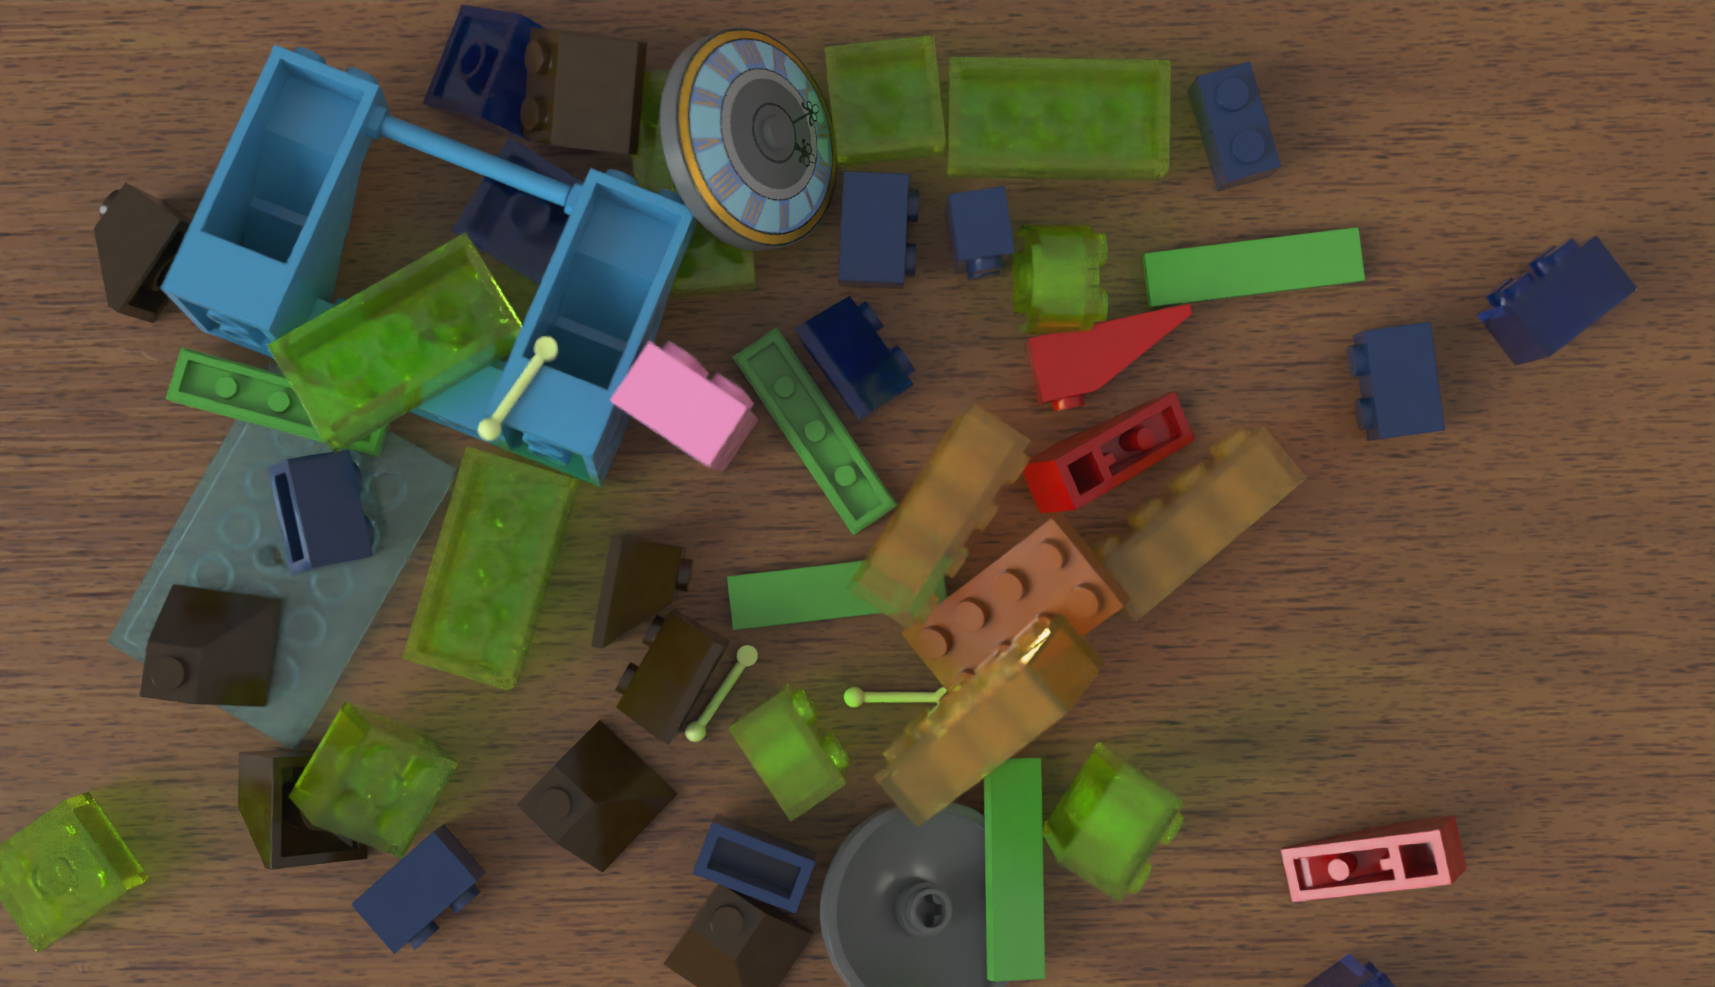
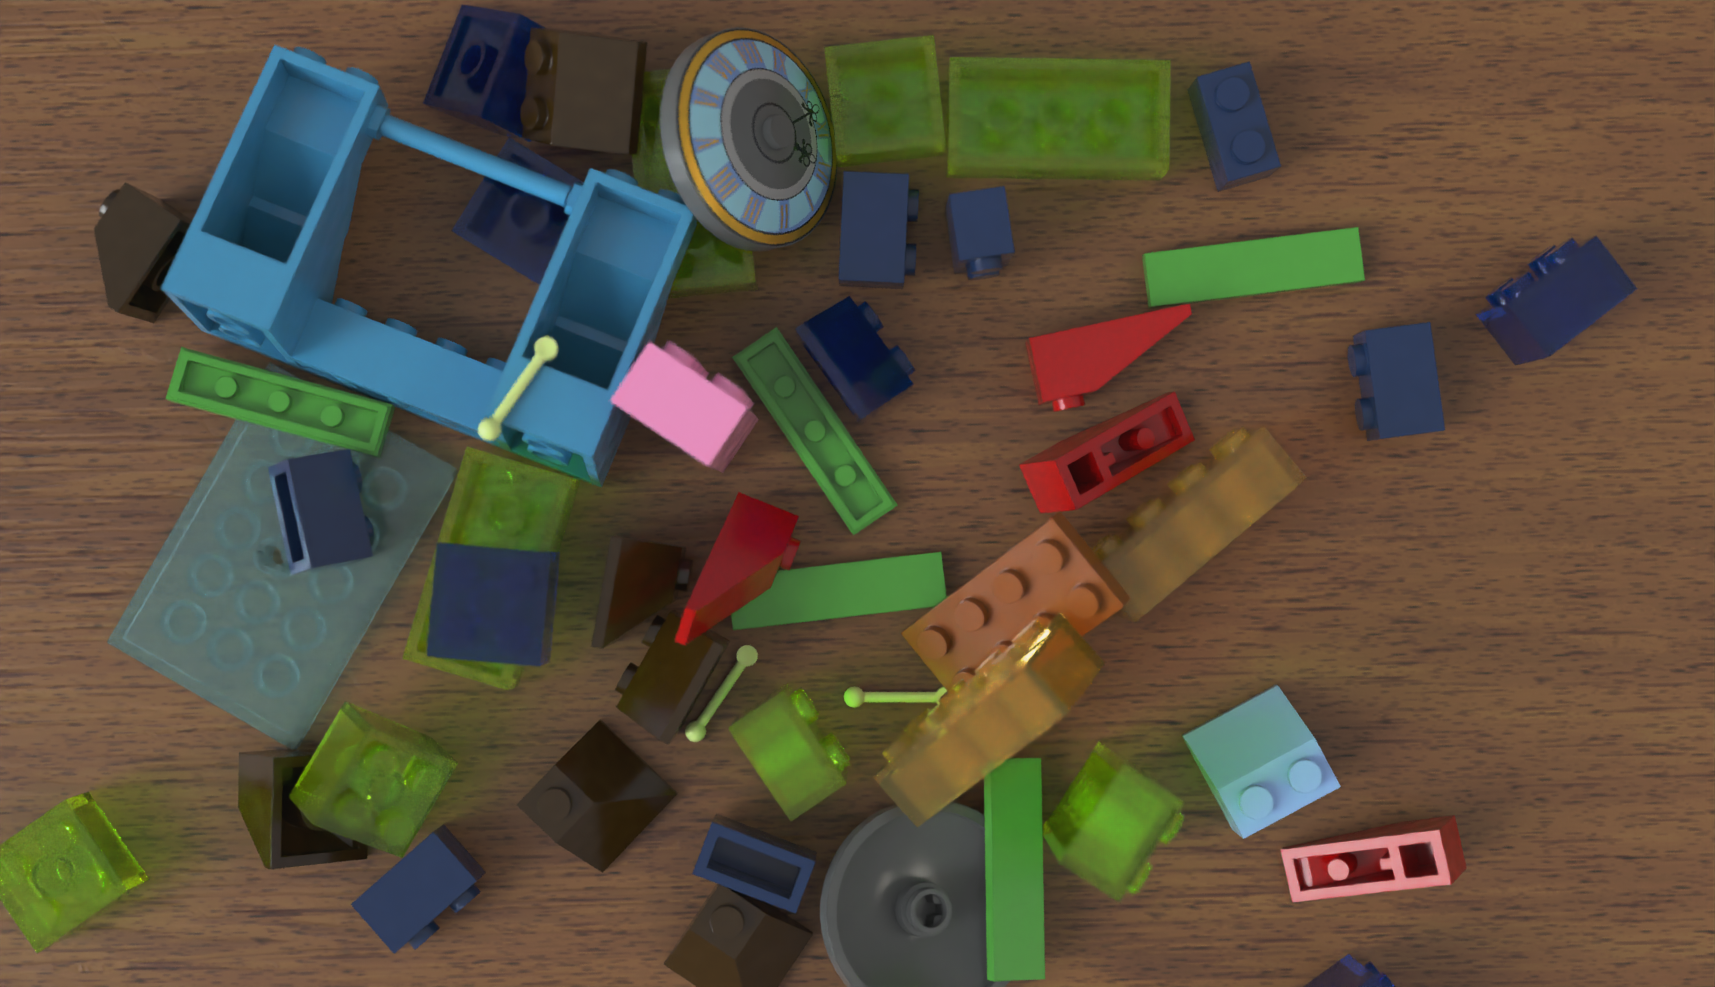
(212, 648): dark brown slope -> none
(398, 343): clear neon green brick -> none
(493, 604): none -> clear blue brick
(741, 564): none -> red slope
(938, 516): clear yellow brick -> none
(1059, 278): clear neon green brick -> none
(1260, 761): none -> slope

